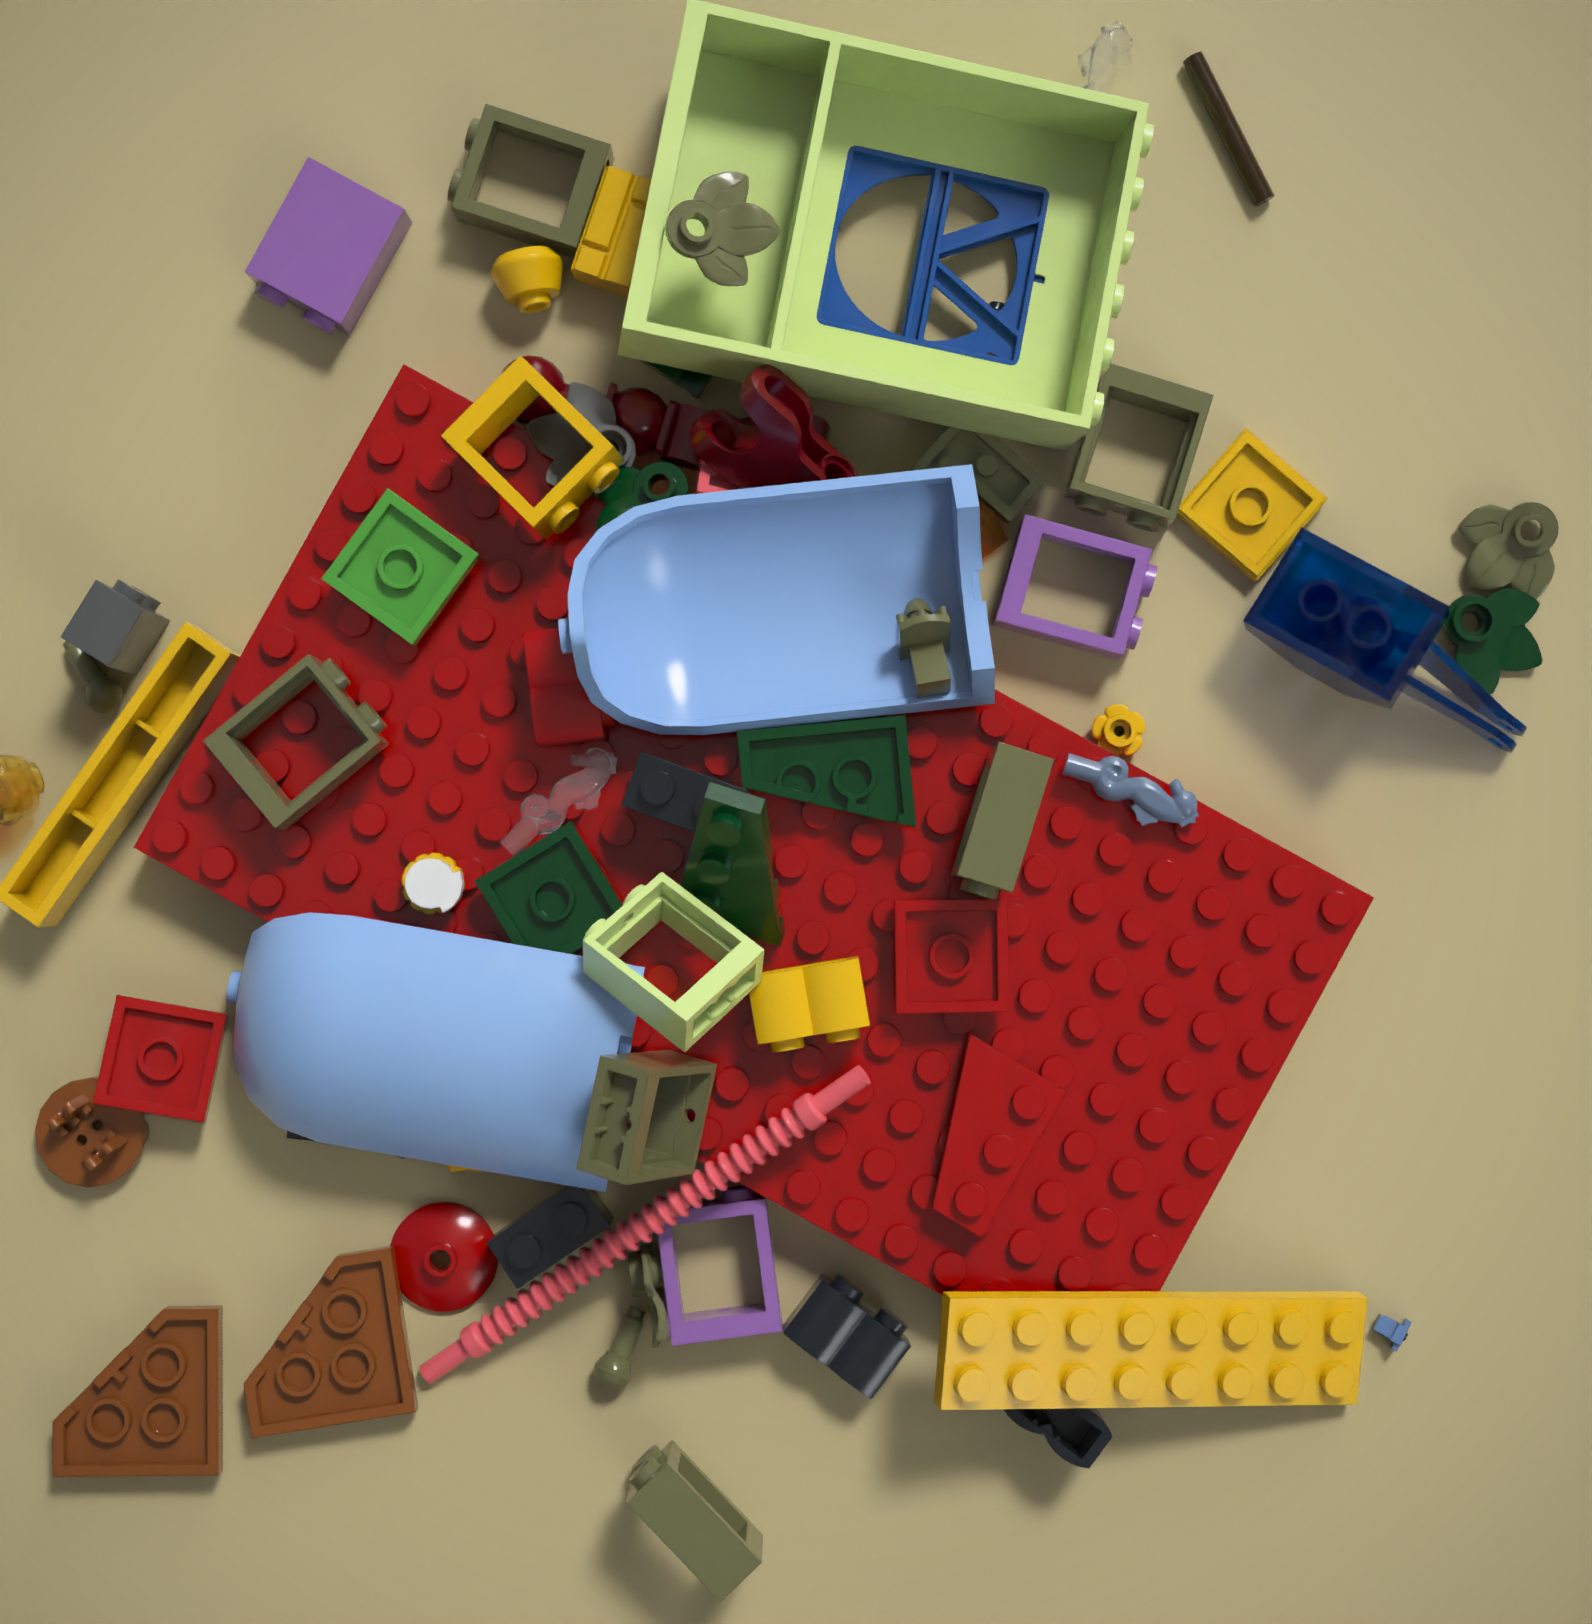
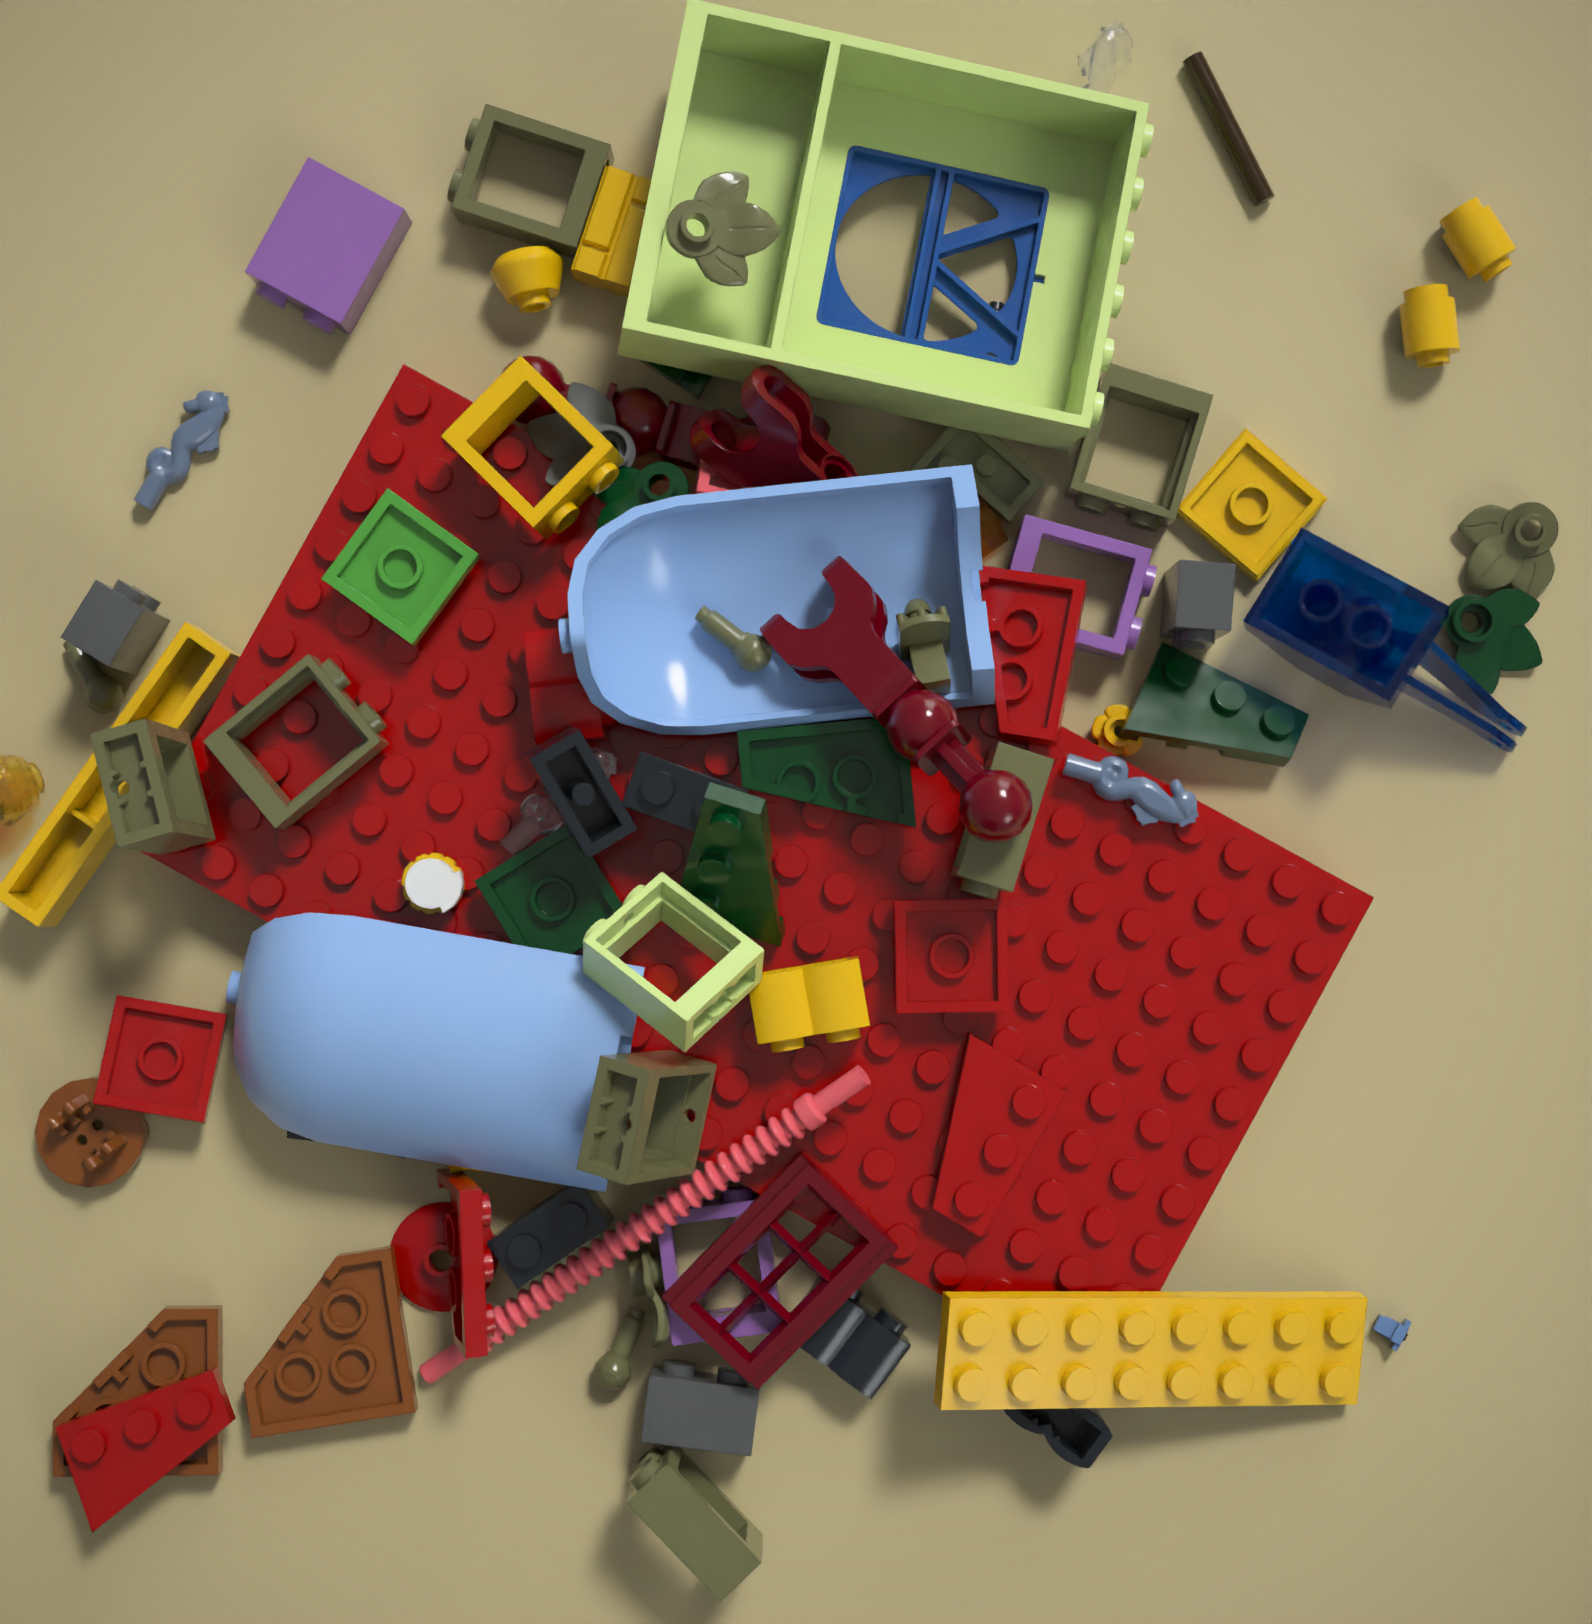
(141, 1439): none -> red wing
(165, 793): none -> olive window
(198, 433): none -> sand blue animal
(463, 1229): none -> red wing
(579, 791): none -> black brick
(700, 1409): none -> dark grey brick
(749, 650): none -> olive piece
(816, 1307): none -> dark red piece
(917, 721): none -> dark red piece
(1033, 645): none -> red wing
(1197, 603): none -> dark grey brick
(1209, 709): none -> dark green wing
(1429, 325): none -> yellow brick
(1477, 240): none -> yellow brick

